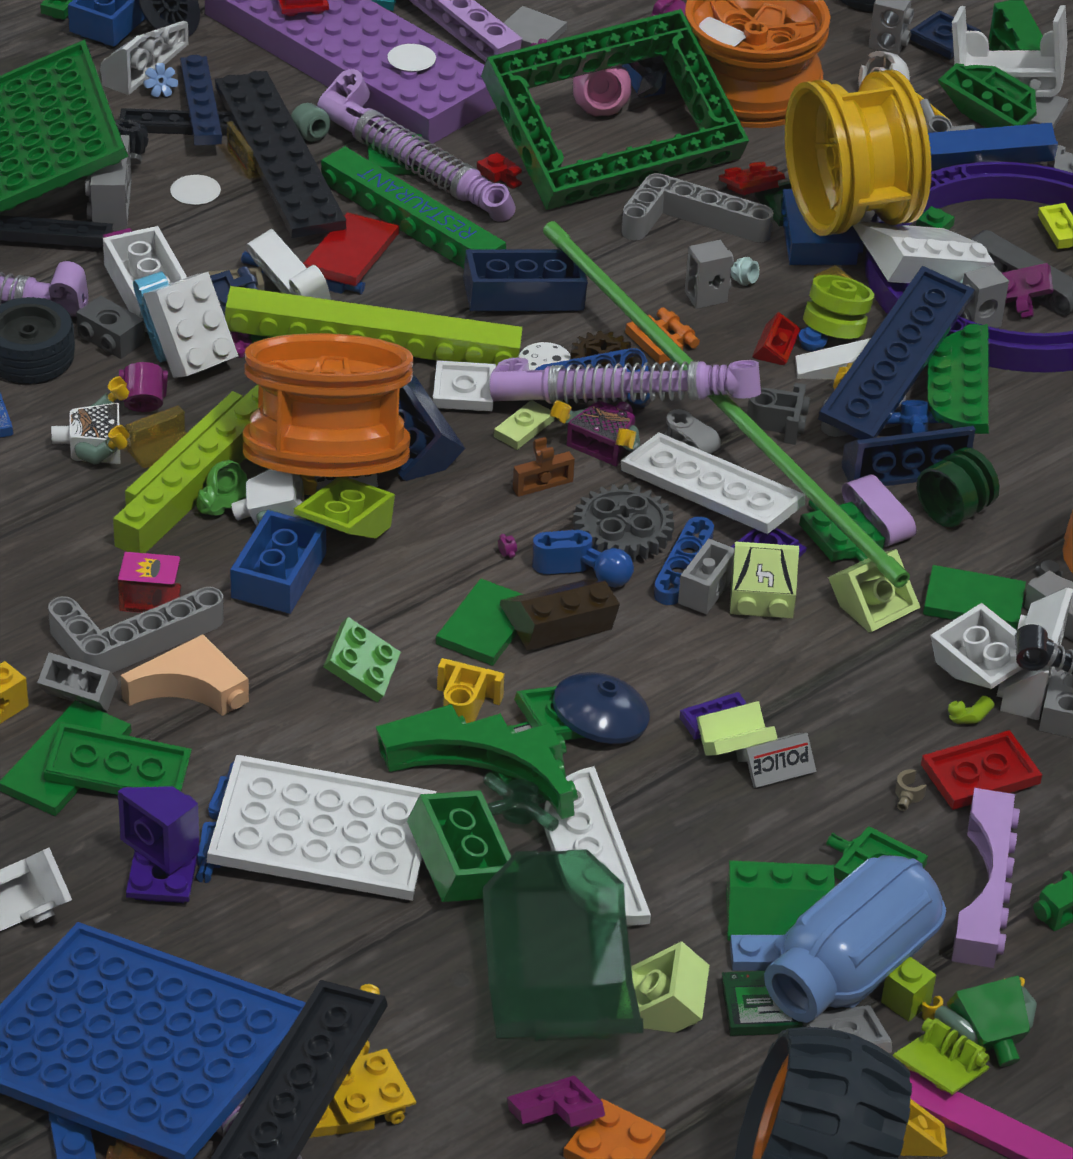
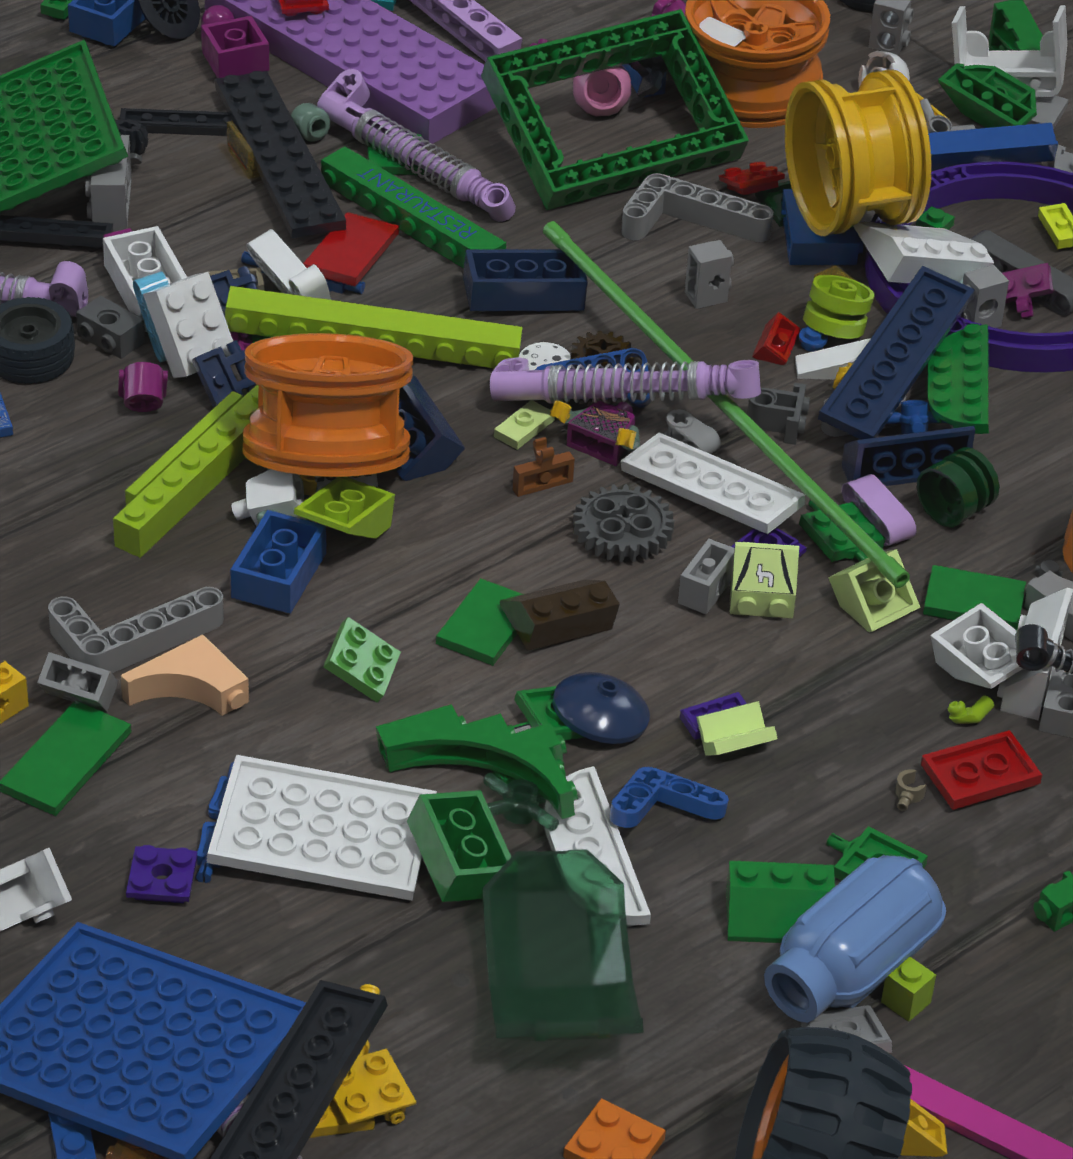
(96, 429): torso -> none
(113, 760): green tile -> none
(127, 65): white wedge -> none
(147, 581): piece -> none
(155, 435): clear yellow panel -> none
(159, 824): dark purple slope -> none
(165, 80): light blue plant -> none
(195, 189): white sticker -> none
(200, 100): dark blue plate -> none
(217, 374): none -> dark blue plate
(223, 486): bright green hair -> none
(233, 44): none -> magenta brick
(411, 57): white sticker -> none
(463, 385): white plate -> none
(468, 687): yellow pin -> none
(498, 168): red plate -> none
(507, 545): magenta piece -> none
(534, 26): light grey tile -> none
(565, 1097): magenta plate -> none
(573, 552): blue beam -> none
(638, 797): none -> blue beam
(668, 321): orange plate -> none
(671, 988): yellowish green slope -> none
(680, 559): blue beam -> none
(745, 271): light aqua plate -> none
(750, 1006): tile -> none
(754, 951): medium blue plate -> none
(778, 759): light grey panel -> none
(937, 34): dark blue plate -> none
(942, 1058): lime hinge -> none
(979, 924): lavender arch -> none
(989, 1015): green torso -> none

